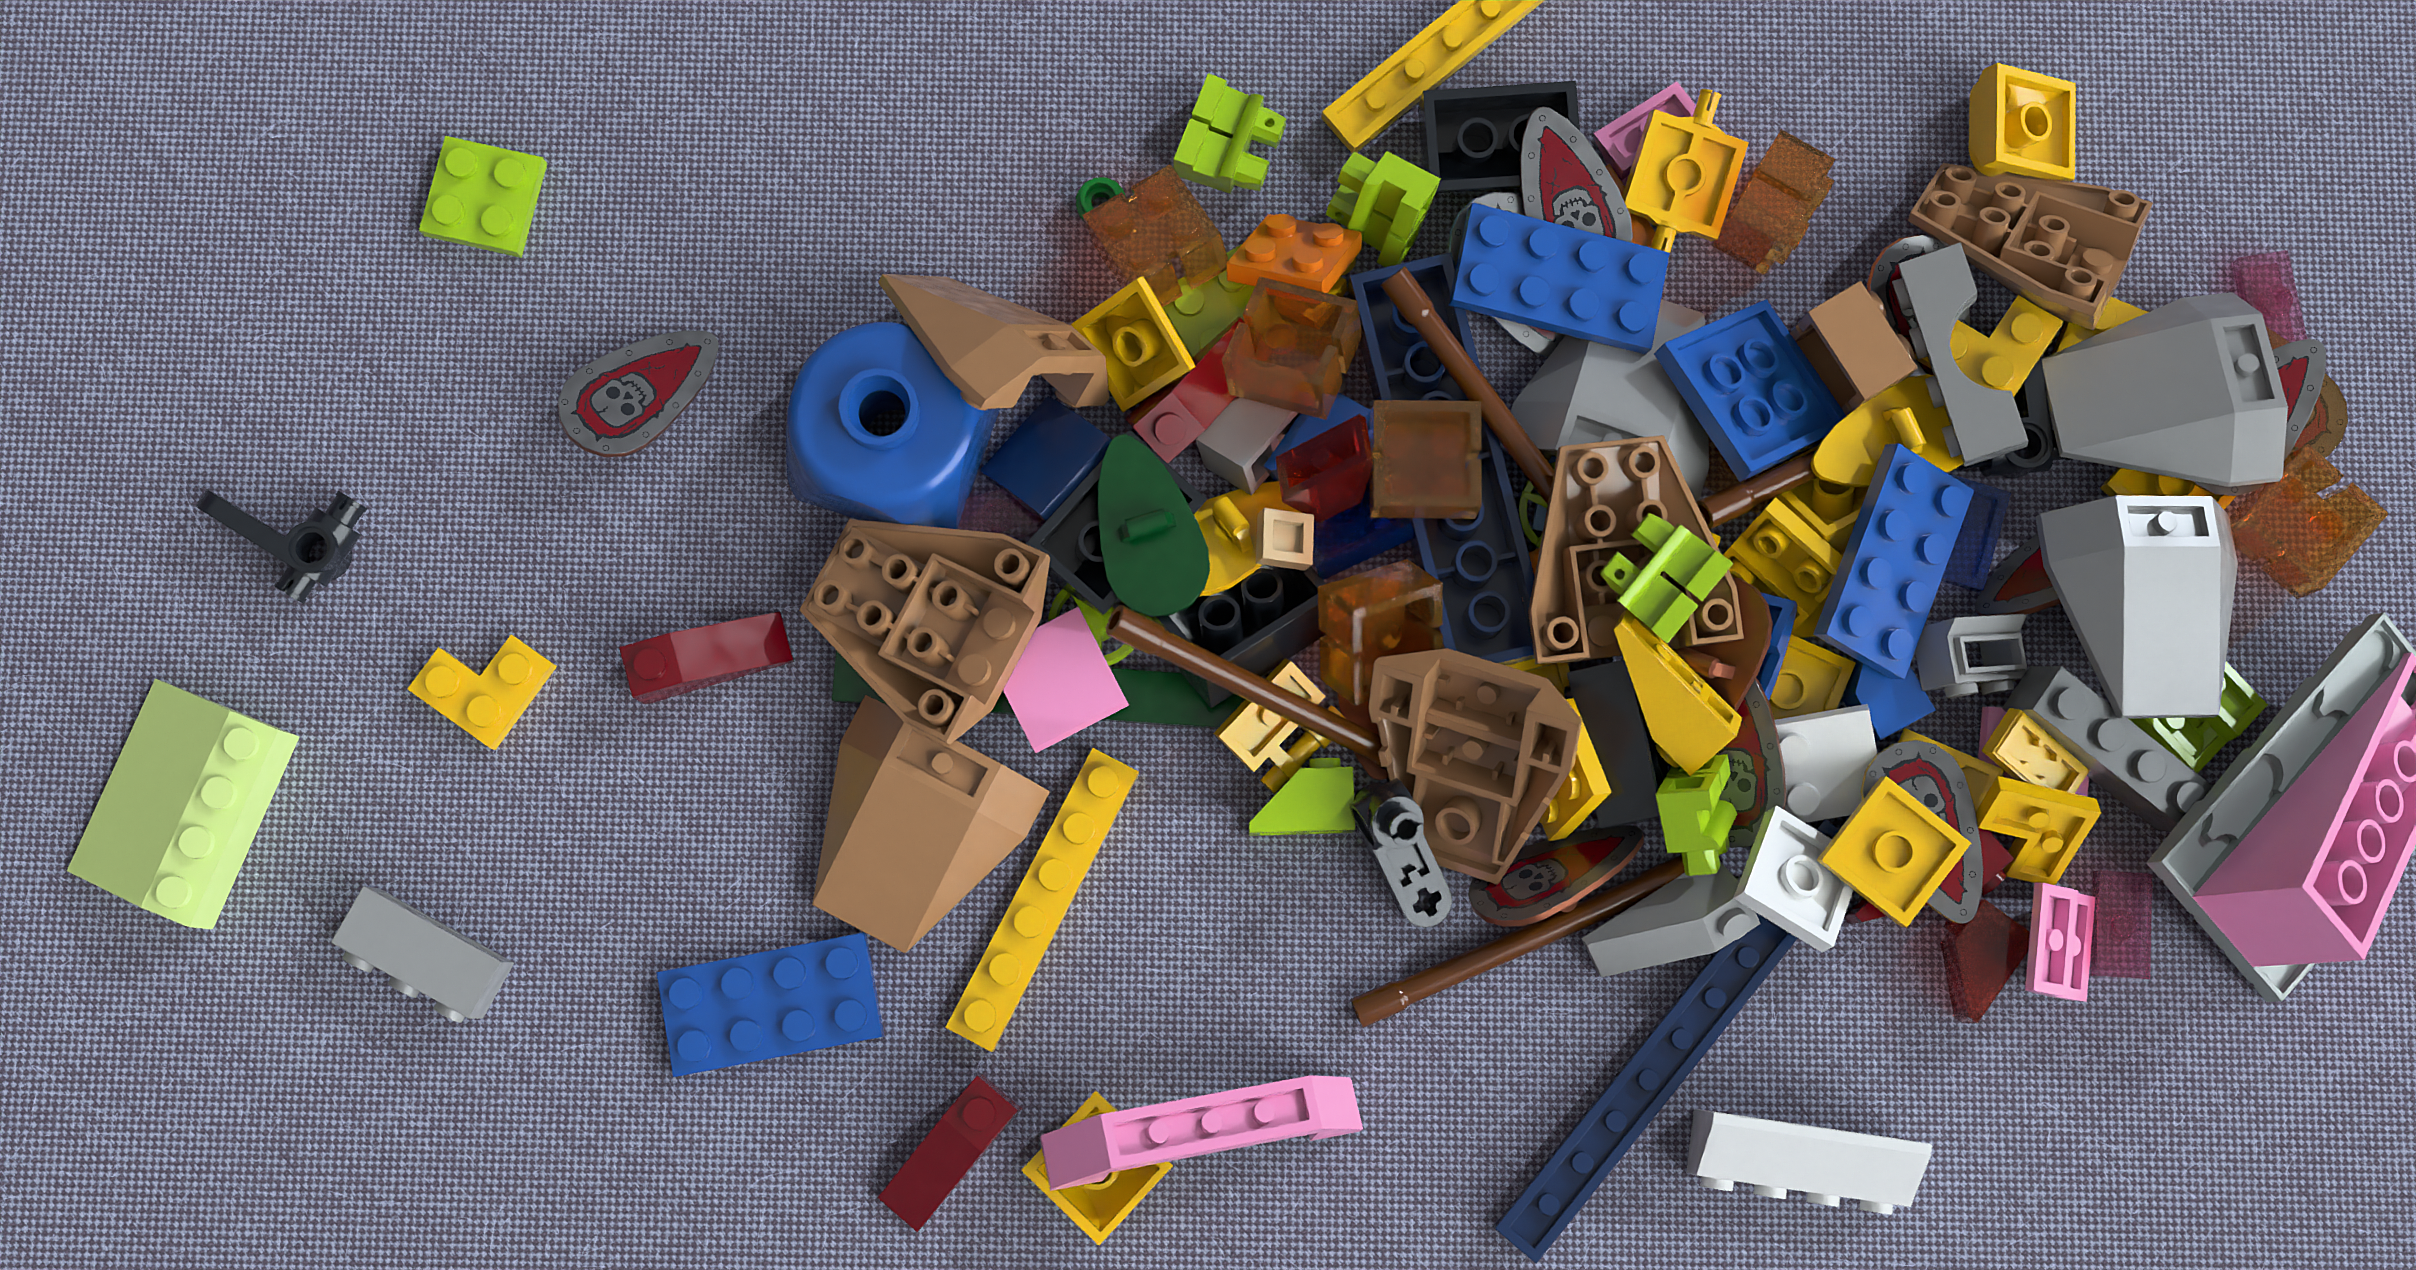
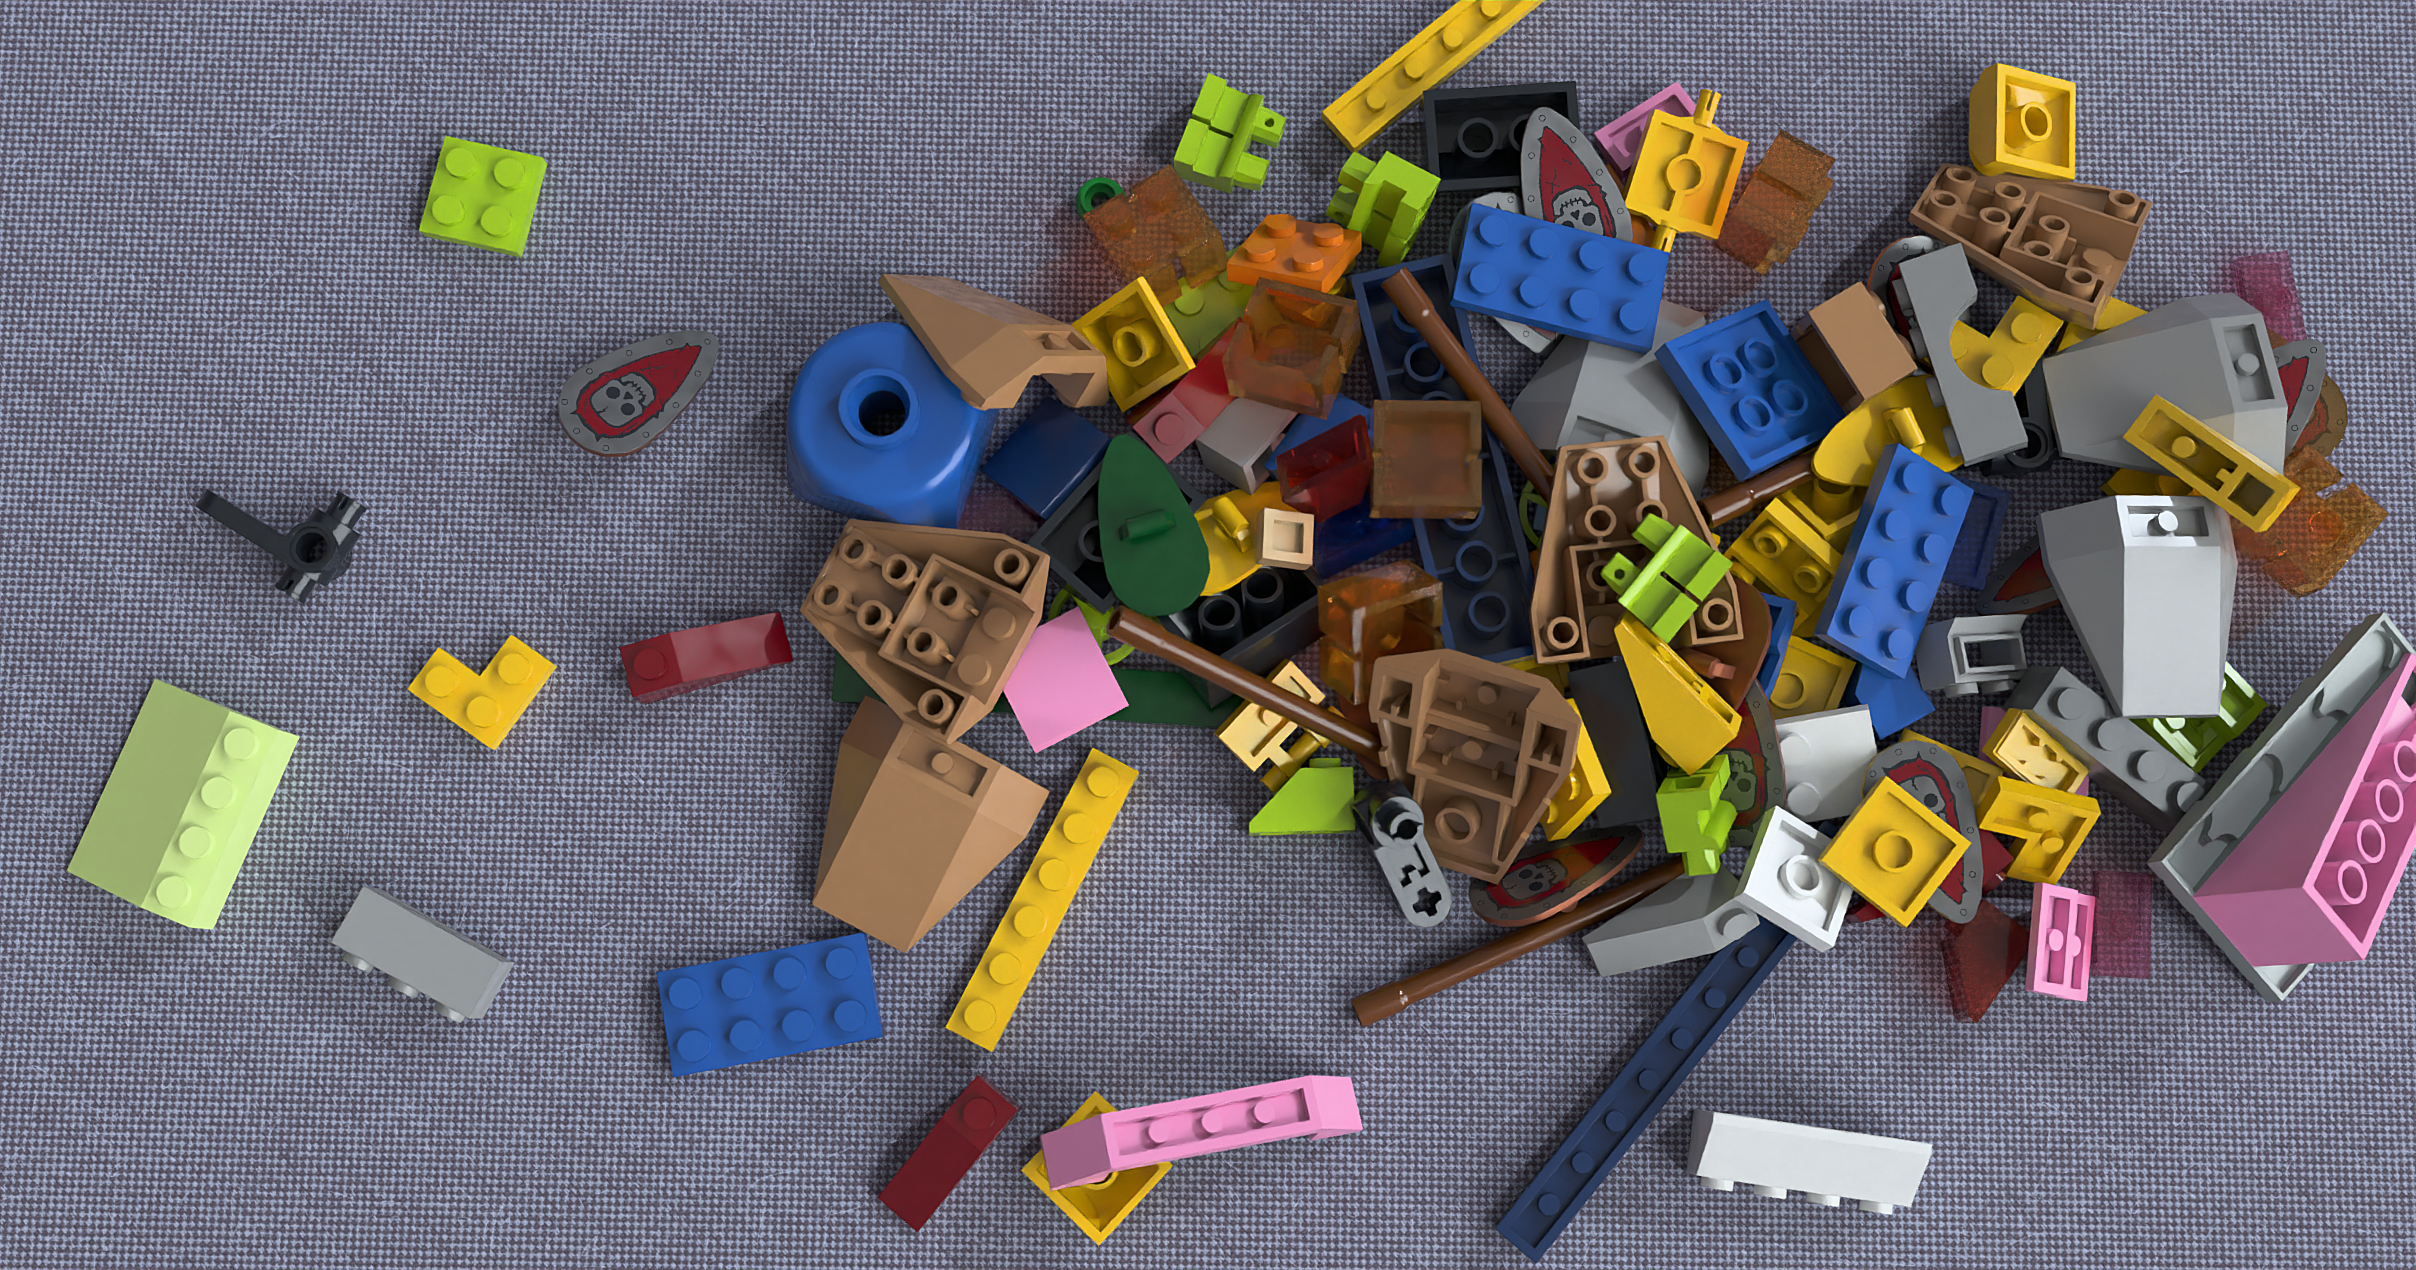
(2211, 464): none -> yellow slope

